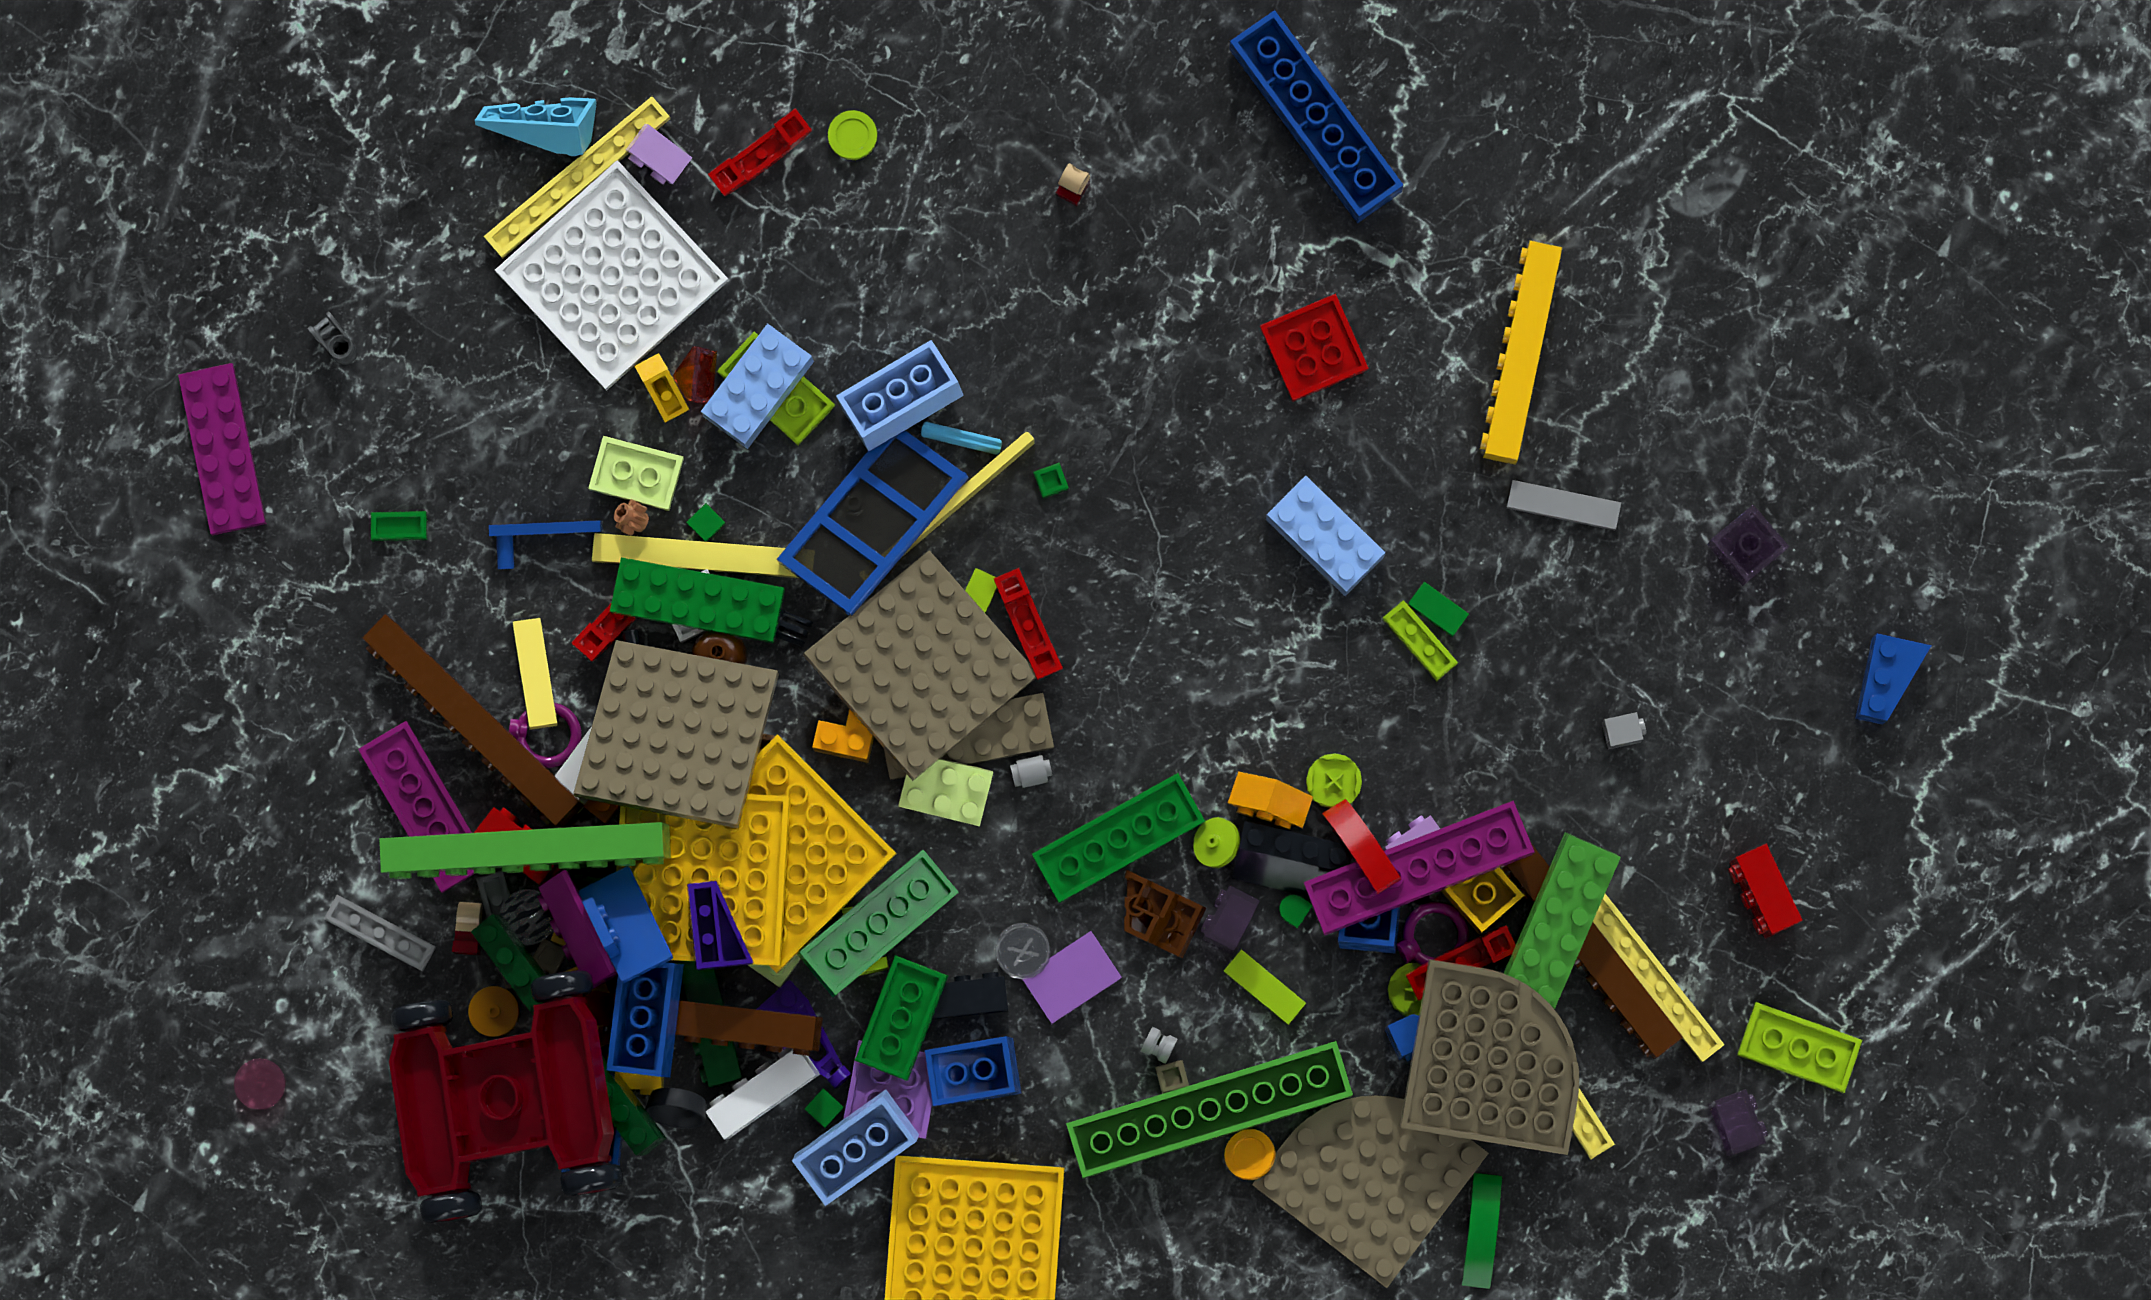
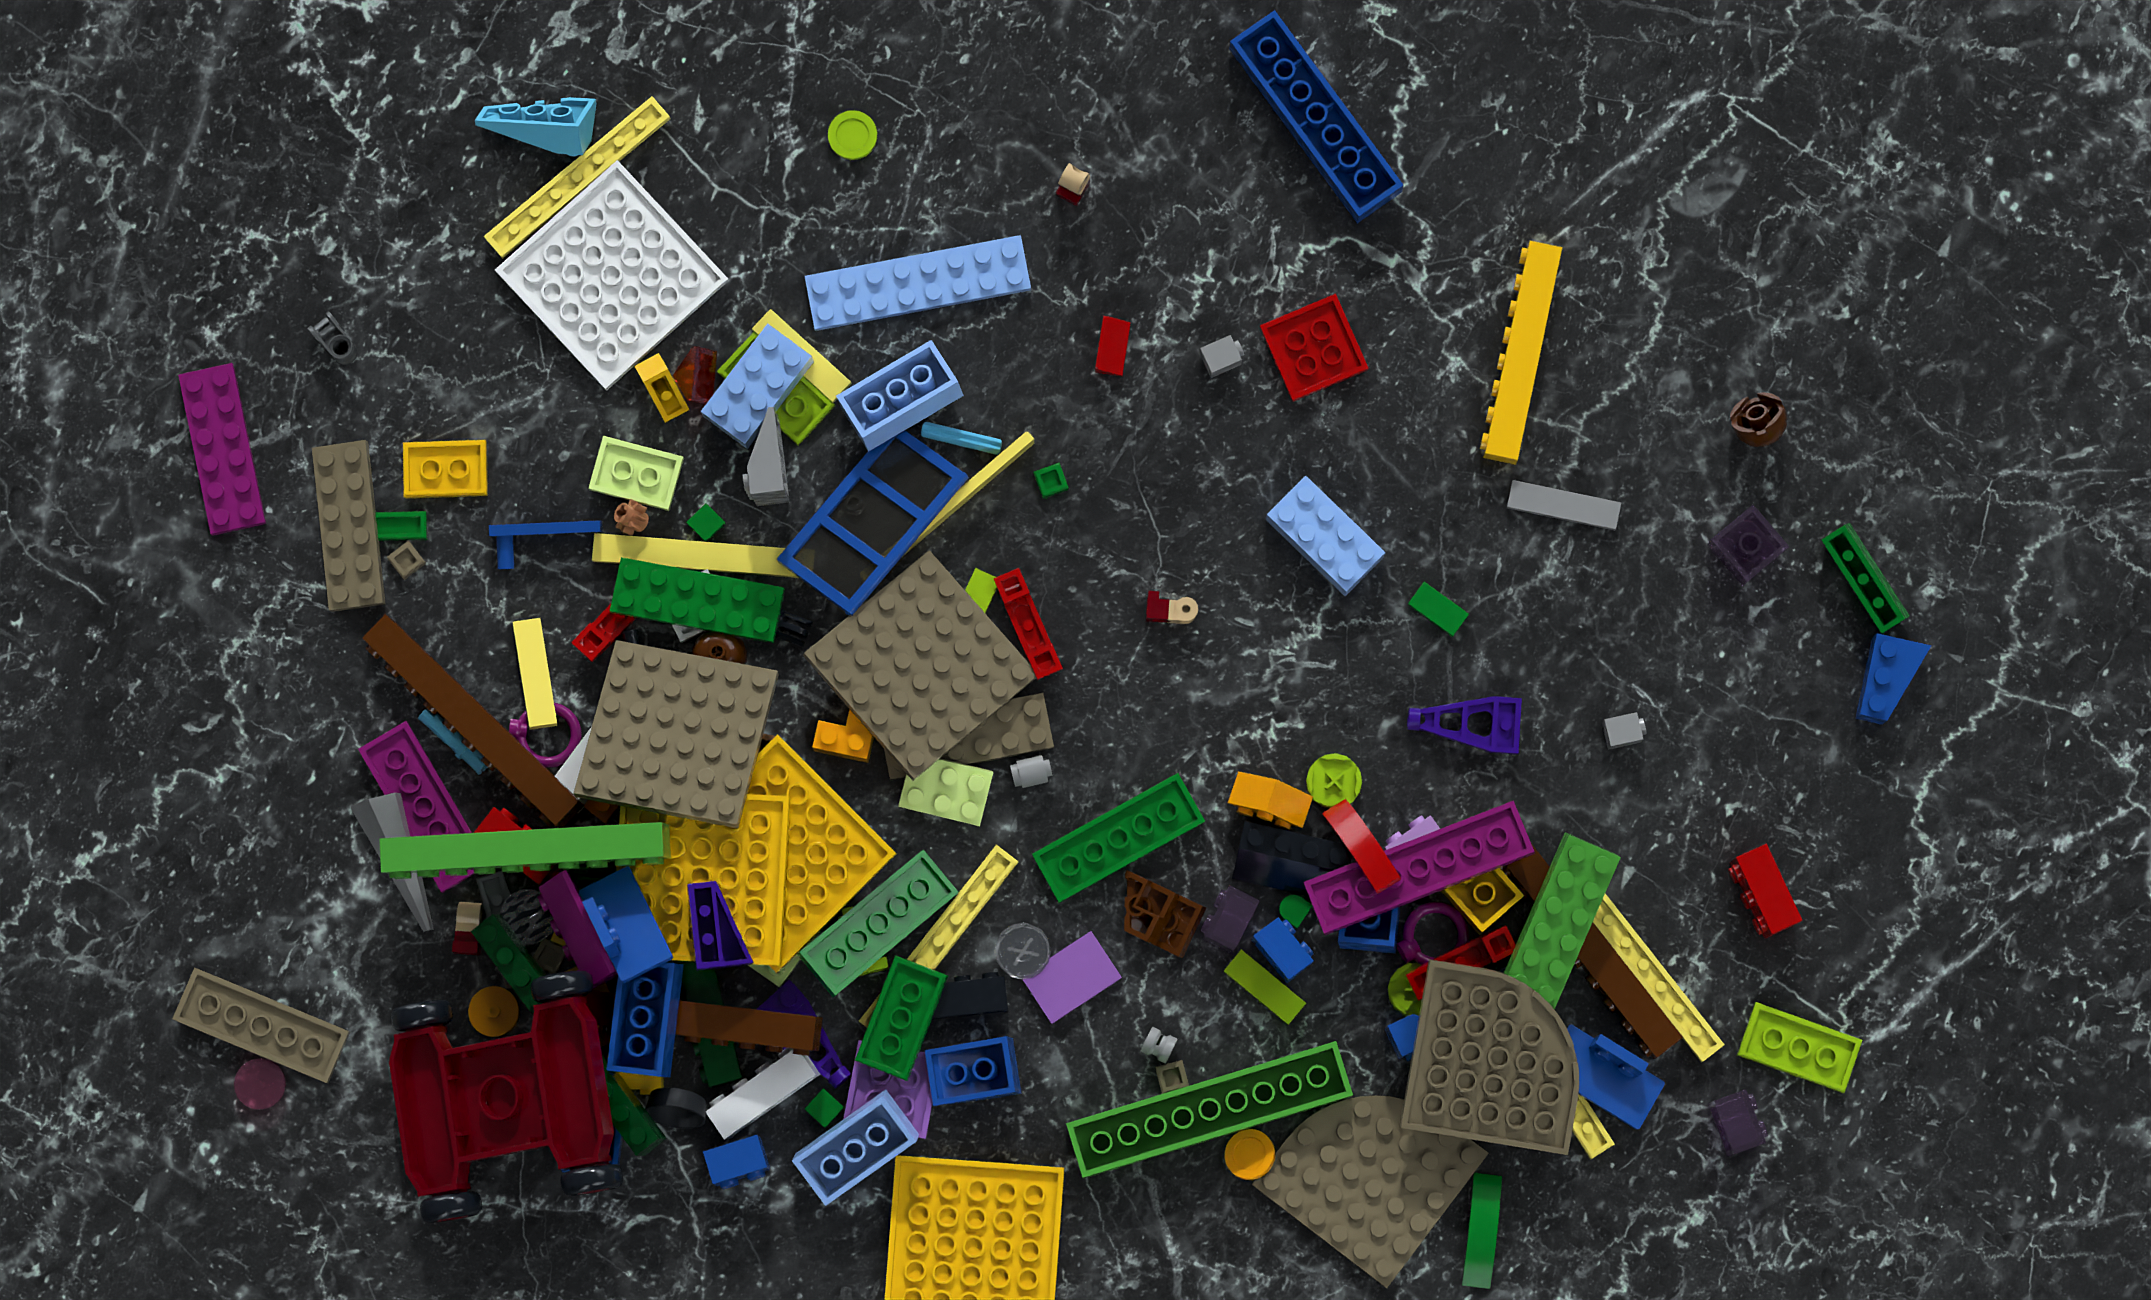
(261, 1025): none -> dark tan plate
(348, 526): none -> dark tan plate
(379, 933): light grey tile -> none
(386, 818): none -> light grey wedge
(406, 560): none -> dark tan tile
(435, 724): none -> medium azure pin
(445, 469): none -> yellow tile
(658, 154): lavender brick -> none
(737, 1161): none -> blue brick
(761, 154): red slope -> none
(766, 467): none -> light grey slope
(821, 372): none -> light yellow tile
(917, 283): none -> light blue plate
(959, 914): none -> light yellow tile
(1112, 346): none -> red slope
(1170, 611): none -> leg
(1216, 842): lime piece -> none
(1221, 355): none -> light grey brick
(1283, 949): none -> blue slope
(1420, 640): lime tile -> none
(1504, 723): none -> dark purple plate
(1614, 1078): none -> blue bracket
(1759, 419): none -> reddish brown cylinder
(1865, 577): none -> green brick

